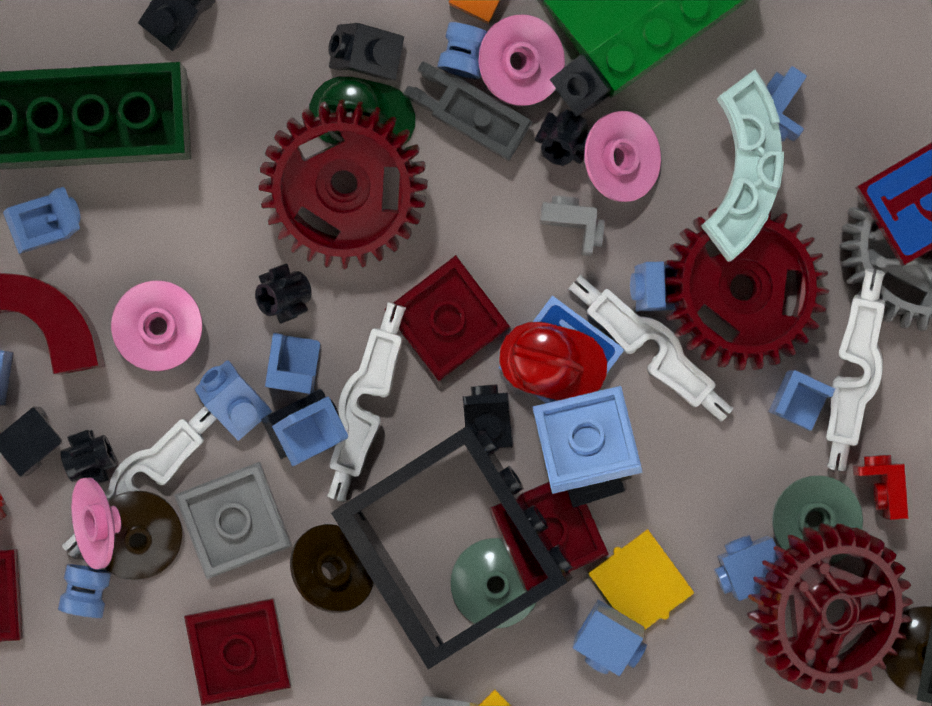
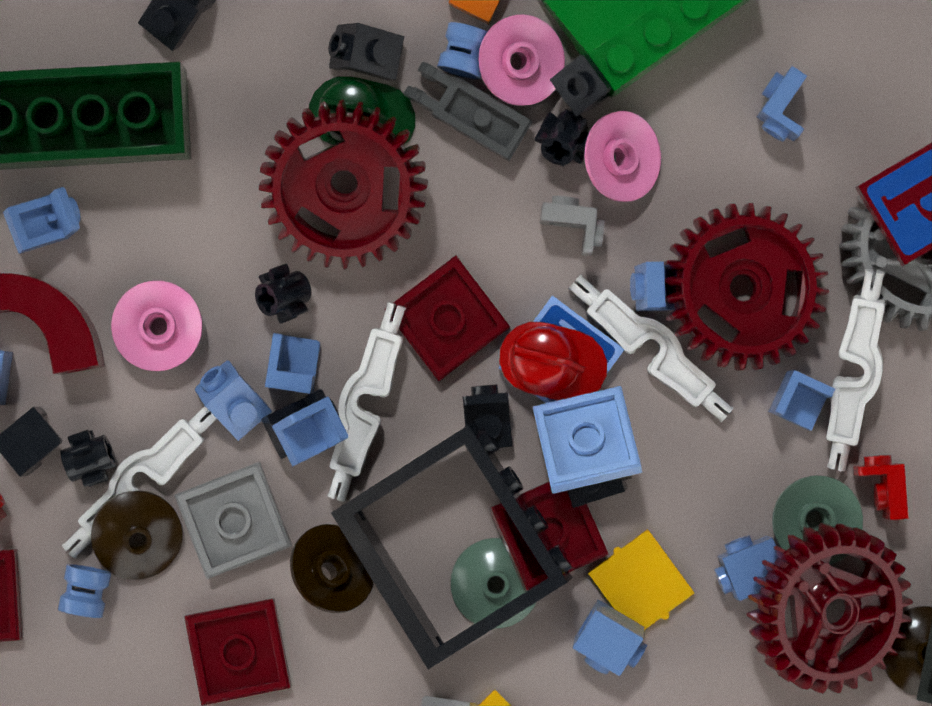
(94, 523): bright pink dish -> none
(756, 168): light aqua tile -> none

